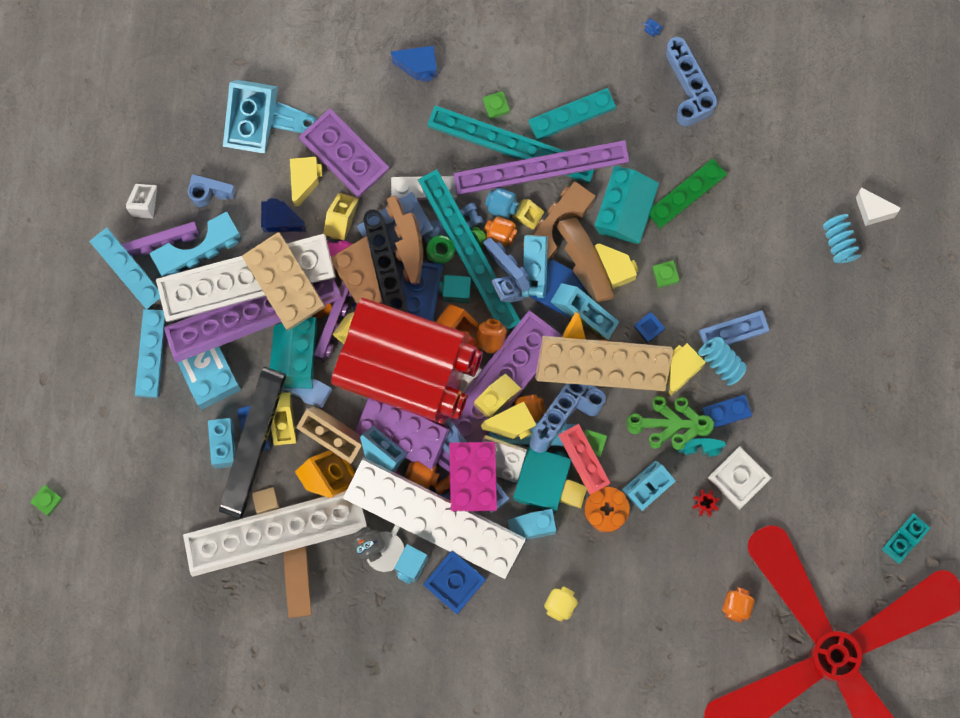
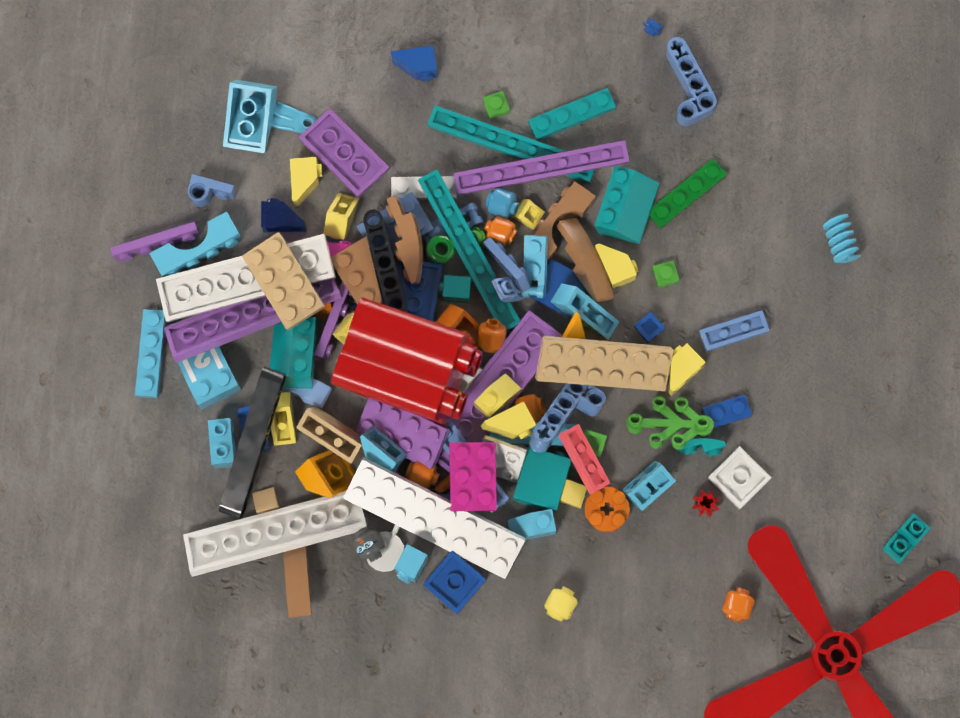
(46, 500): bright green plate -> none
(126, 267): medium azure plate -> none
(142, 201): white slope -> none
(724, 360): medium azure piece -> none
(875, 208): white slope -> none

